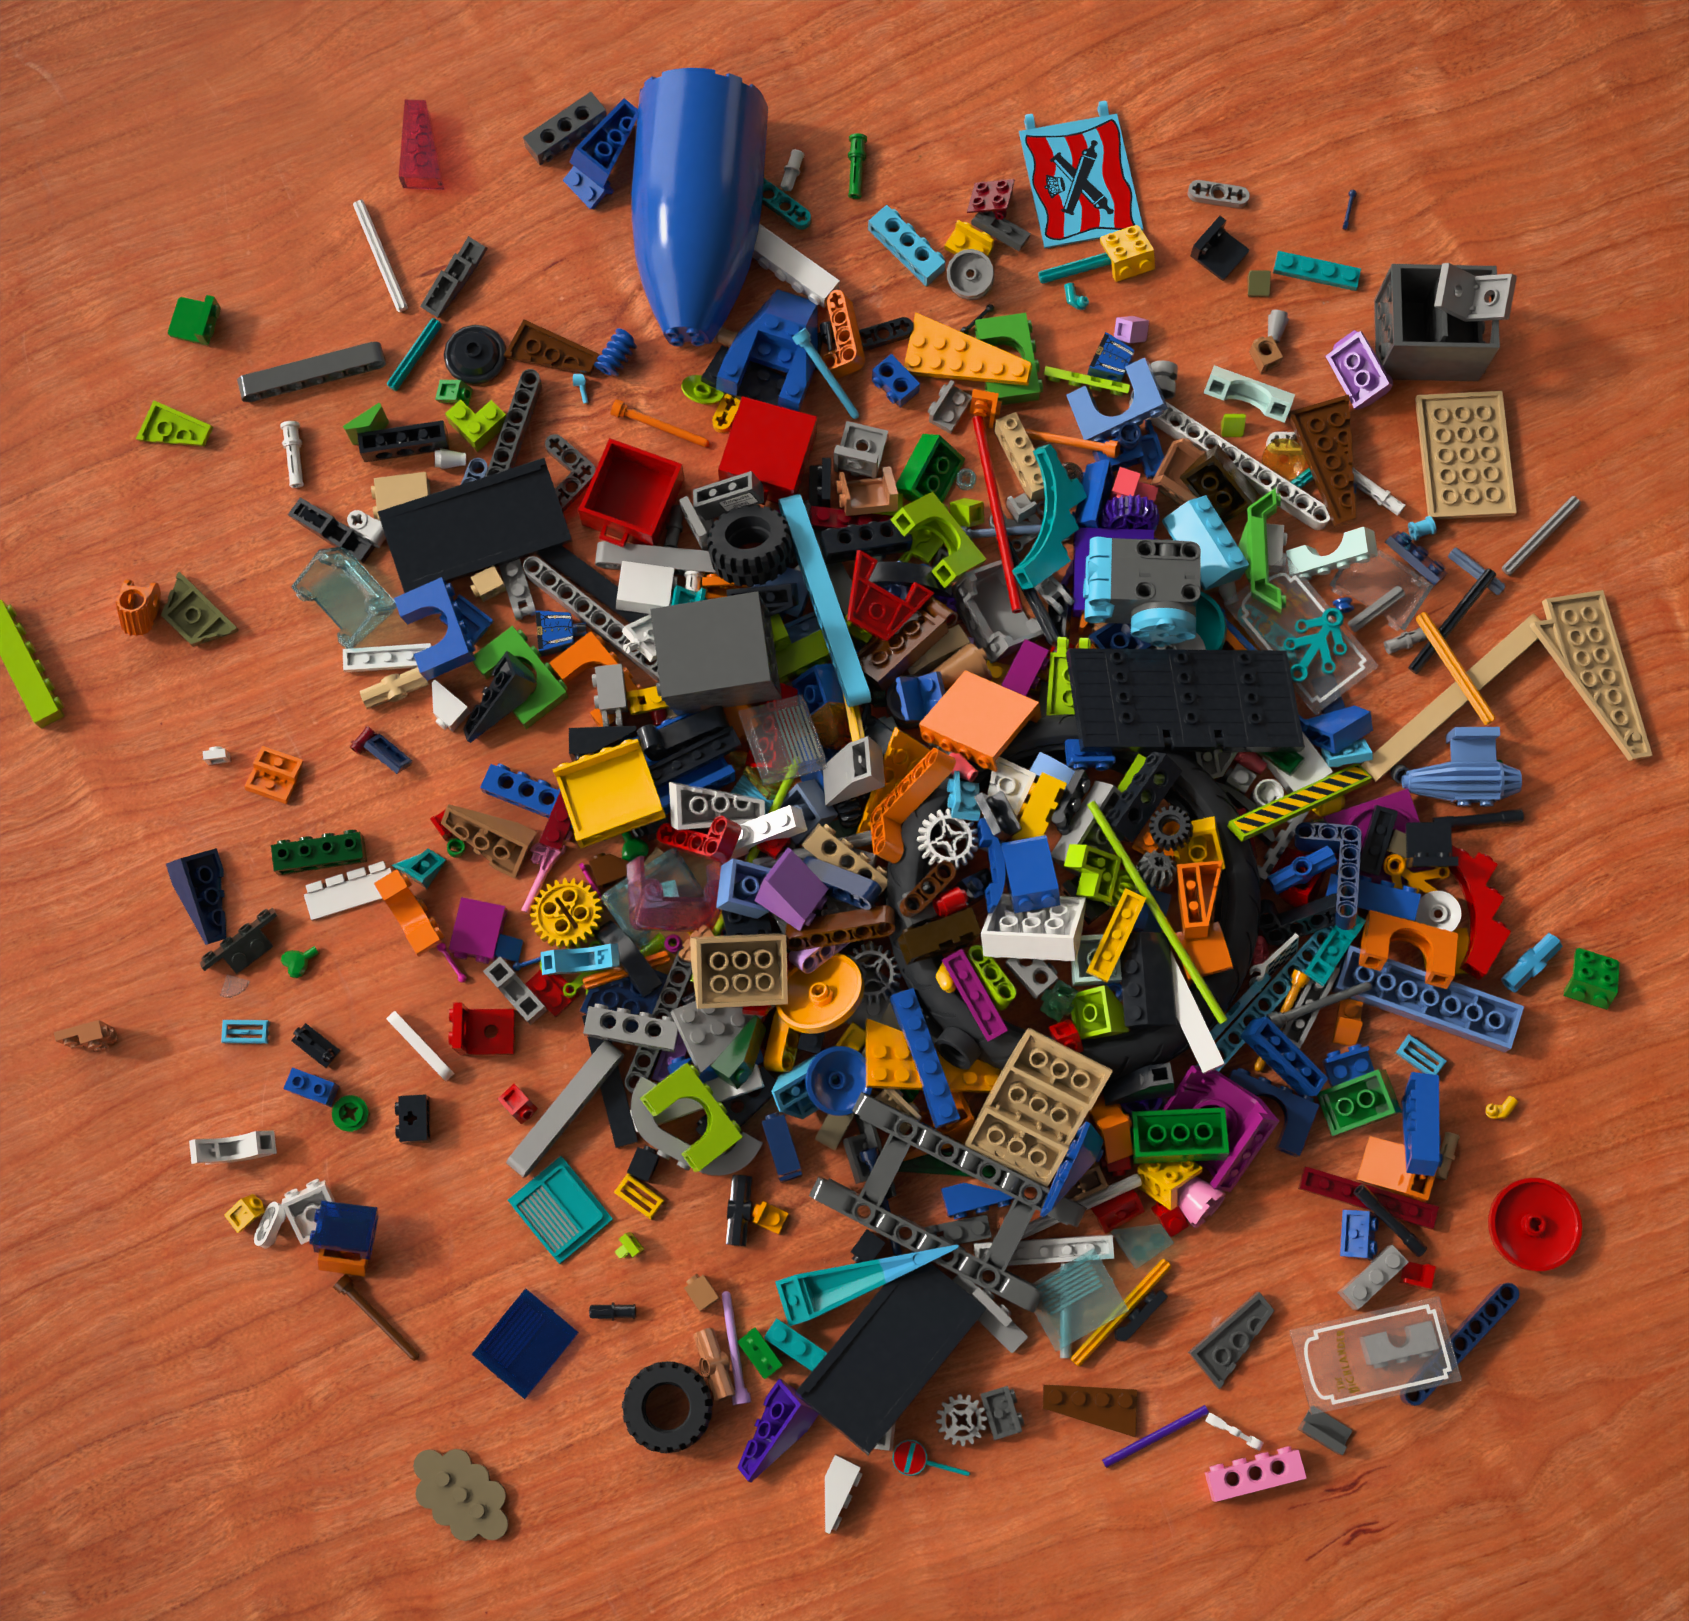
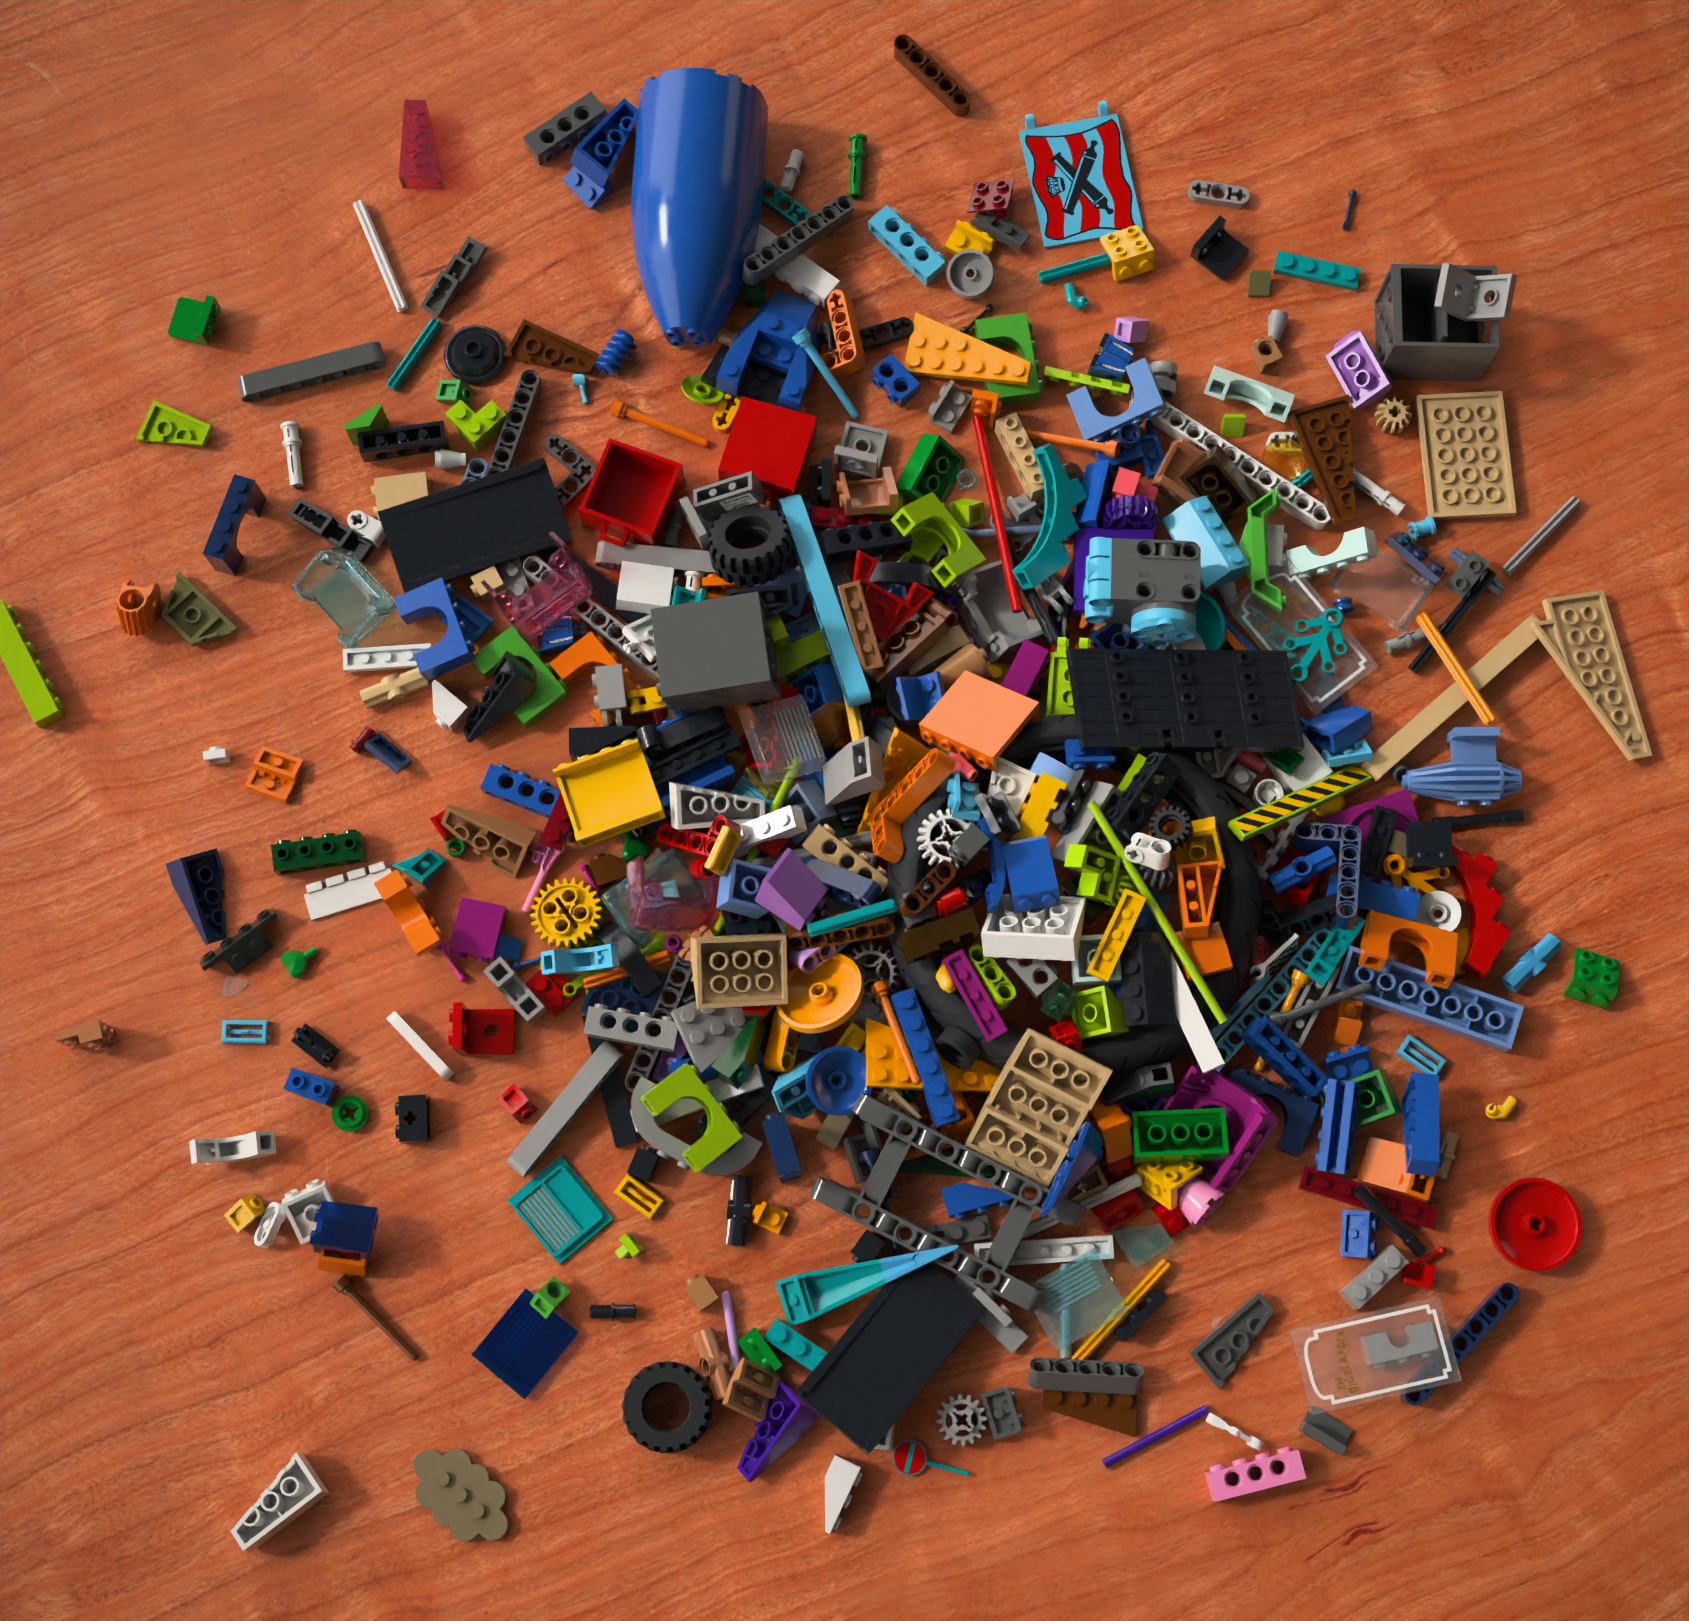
(241, 499): none -> dark blue arch
(285, 1500): none -> white wedge
(547, 599): none -> clear pink windscreen
(550, 1297): none -> bright green brick
(698, 870): none -> red brick
(723, 851): none -> yellow tile
(751, 1389): none -> medium nougat slope
(753, 295): none -> dark green brick
(797, 240): none -> dark grey beam
(851, 917): none -> teal axle
(860, 626): none -> medium nougat tile
(881, 991): none -> orange piece
(933, 84): none -> reddish brown beam
(967, 845): none -> dark grey brick
(1085, 1376): none -> dark grey beam
(1149, 851): none -> white piece
(1338, 1126): none -> blue brick
(1376, 608): light grey axle -> none
(1385, 412): none -> tan gear
(1441, 1250): none -> red hinge
(1467, 574): none -> dark grey brick

